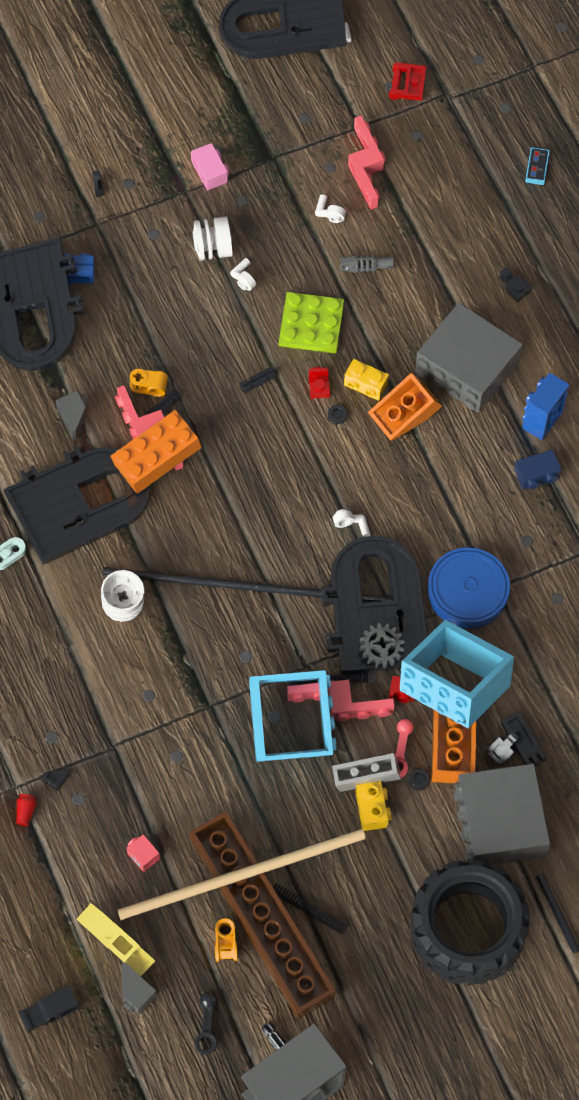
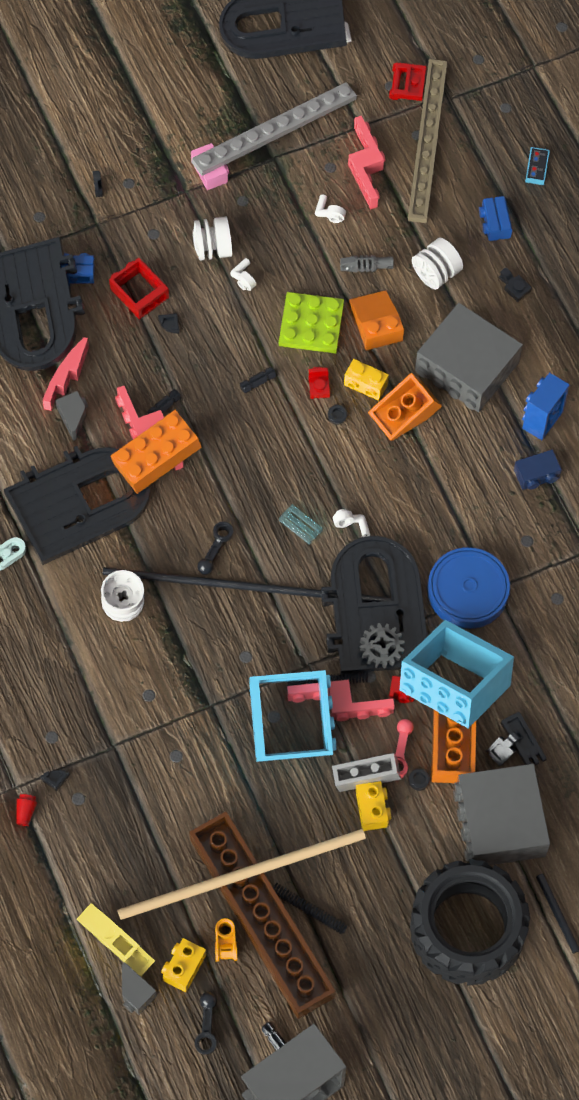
(49, 1009): black piece -> none
(68, 369): none -> coral slope
(142, 852): coral brick -> none
(147, 303): none -> red window
(149, 382): light orange piece -> none
(169, 322): none -> black tile
(183, 965): none -> yellow brick
(205, 565): none -> black piece
(273, 129): none -> light grey plate
(318, 529): none -> clear light blue tile
(377, 320): none -> orange slope
(427, 141): none -> dark tan plate
(437, 263): none -> white wheel
(496, 218): none -> blue brick

